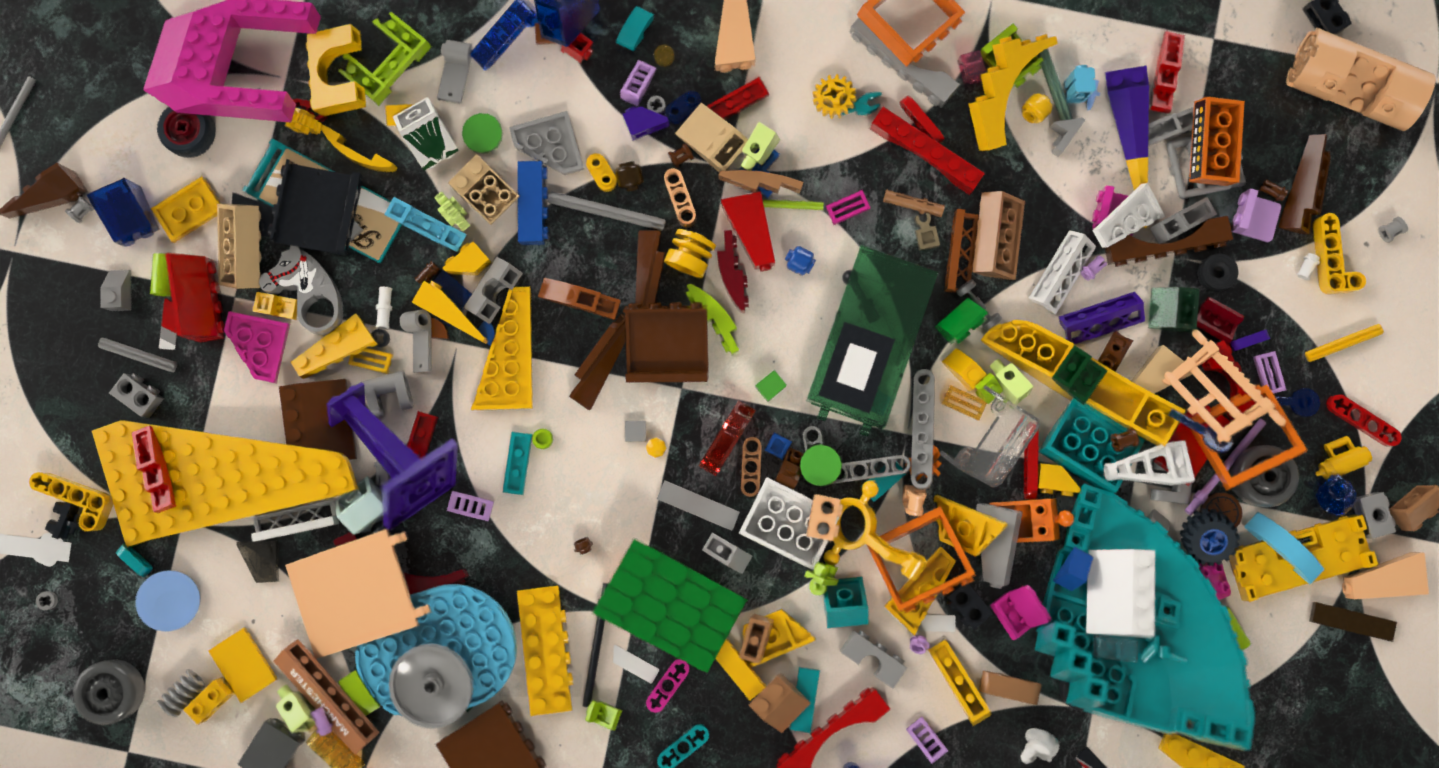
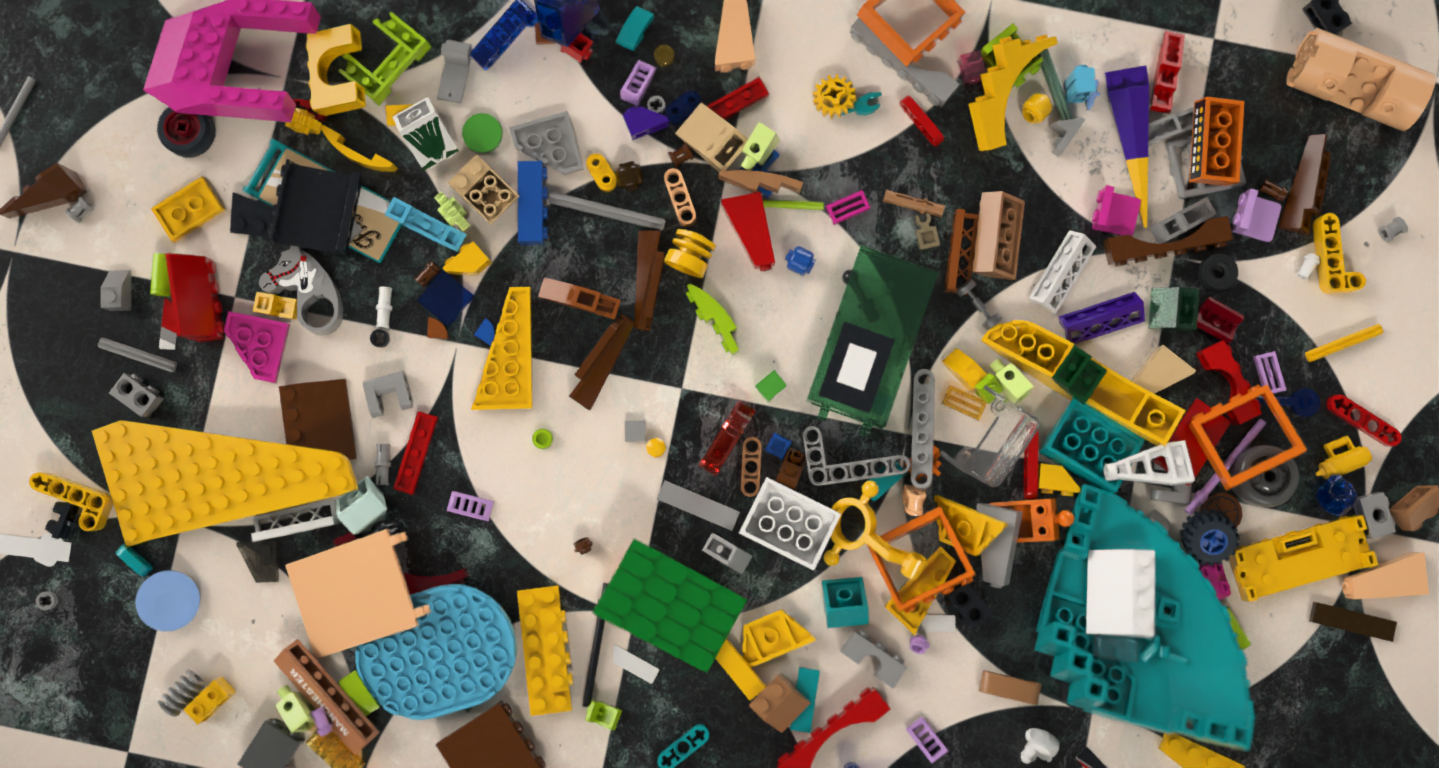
(124, 211): clear blue slope -> none
(124, 689): dark grey wheel -> none
(154, 469): red slope -> none
(238, 245): tan slope -> none
(243, 665): yellow tile -> none
(341, 342): yellow wing -> none
(387, 363): yellow tile -> none
(413, 480): dark purple piece -> none
(420, 324): light grey door -> none
(431, 685): light grey dish -> none
(439, 304): yellow slope -> none
(483, 300): light grey arch -> none
(517, 463): teal tile -> none
(654, 694): dark pink beam -> none
(666, 342): reddish brown panel -> none
(733, 279): dark red slope -> none
(756, 638): medium nougat brick -> none
(818, 516): light nougat brick -> none
(821, 465): bright green tile -> none
(822, 577): lime hips -> none
(902, 133): red arch -> none
(960, 683): yellow slope -> none
(964, 317): green slope -> none
(1020, 611): dark pink bracket -> none
(1074, 570): blue slope -> none
(1093, 268): lavender pin -> none
(1115, 351): reddish brown hips -> none
(1124, 439): reddish brown bush -> none
(1132, 214): white wing -> none
(1209, 435): clear blue piece -> none
(1241, 420): light nougat piece -> none
(1250, 340): dark purple beam -> none
(1286, 545): medium azure slope -> none

